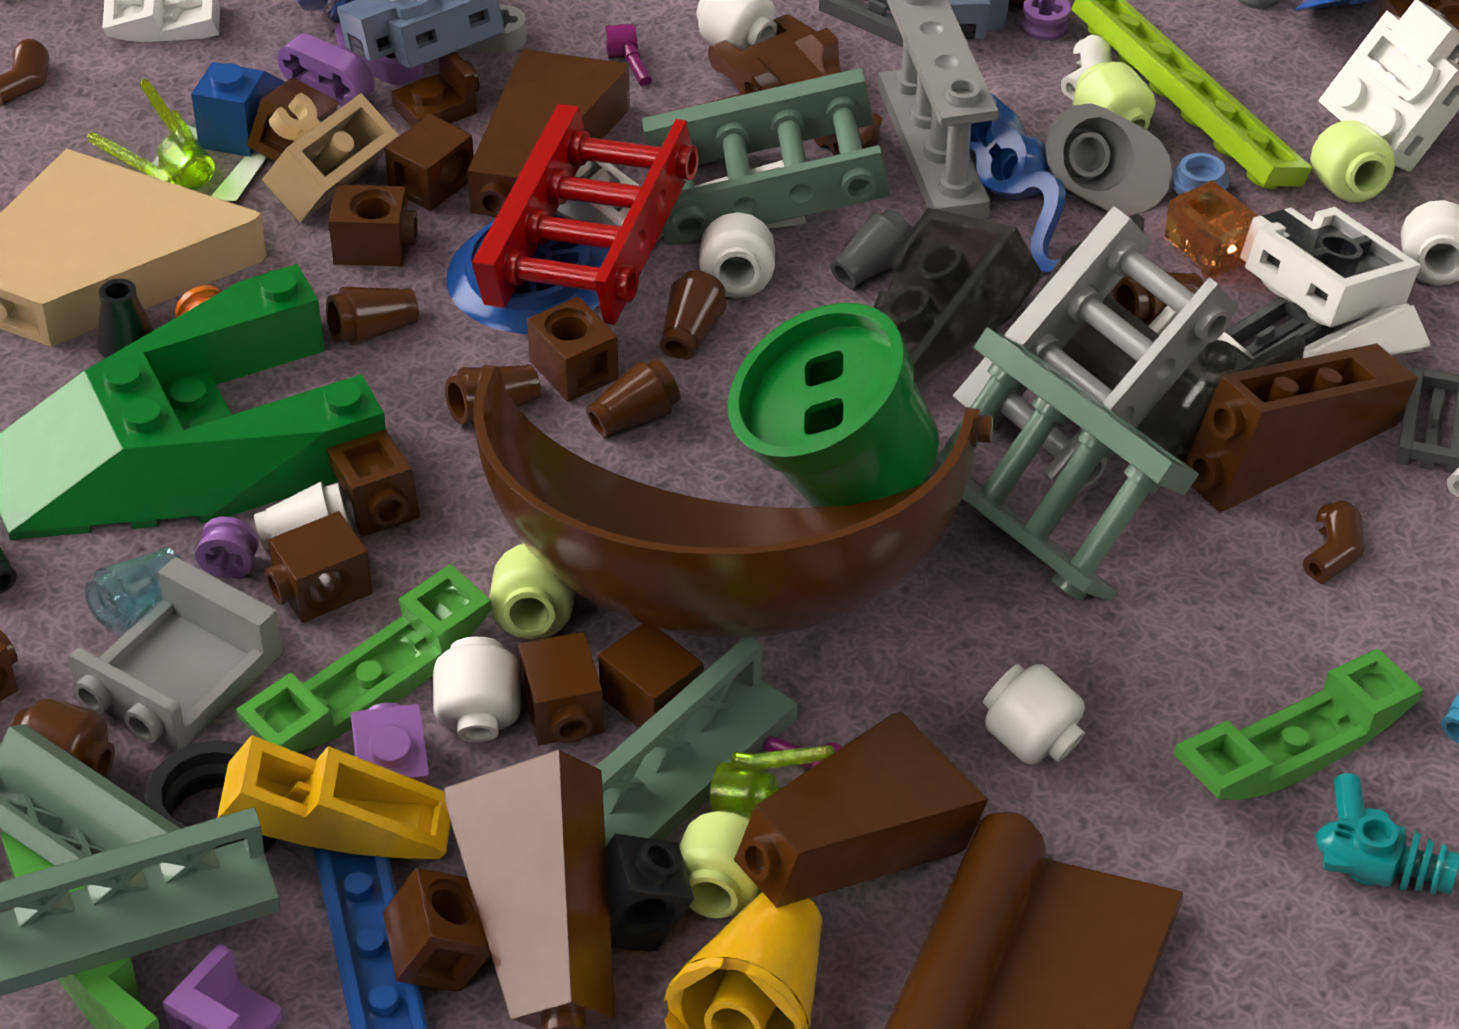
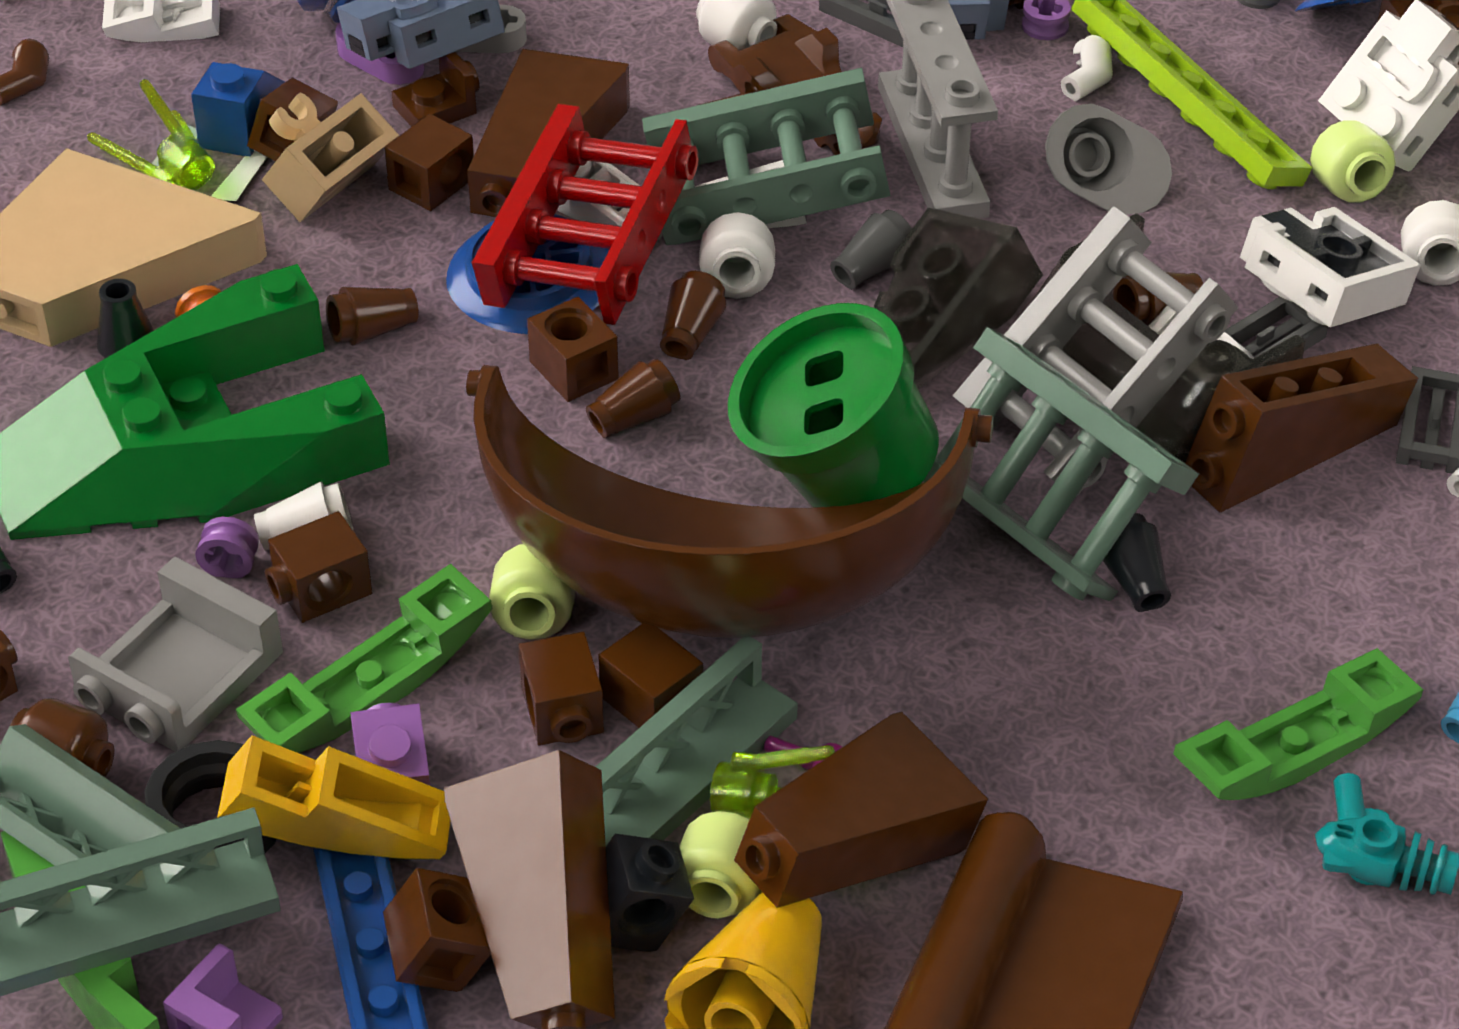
(127, 589): clear light blue cone -> none
(325, 68): medium lavender beam -> none
(371, 225): reddish brown brick -> none
(375, 481): reddish brown bracket -> none
(477, 688): white head -> none
(520, 381): reddish brown cone -> none
(623, 43): magenta hand -> none
(1017, 169): blue animal -> none
(1034, 714): white head -> none
(1117, 89): yellowish green head -> none
(1139, 565): none -> black cone
(1197, 170): medium blue plate -> none
(1209, 227): clear orange brick -> none
(1343, 544): reddish brown arm -> none
(1392, 327): white slope -> none

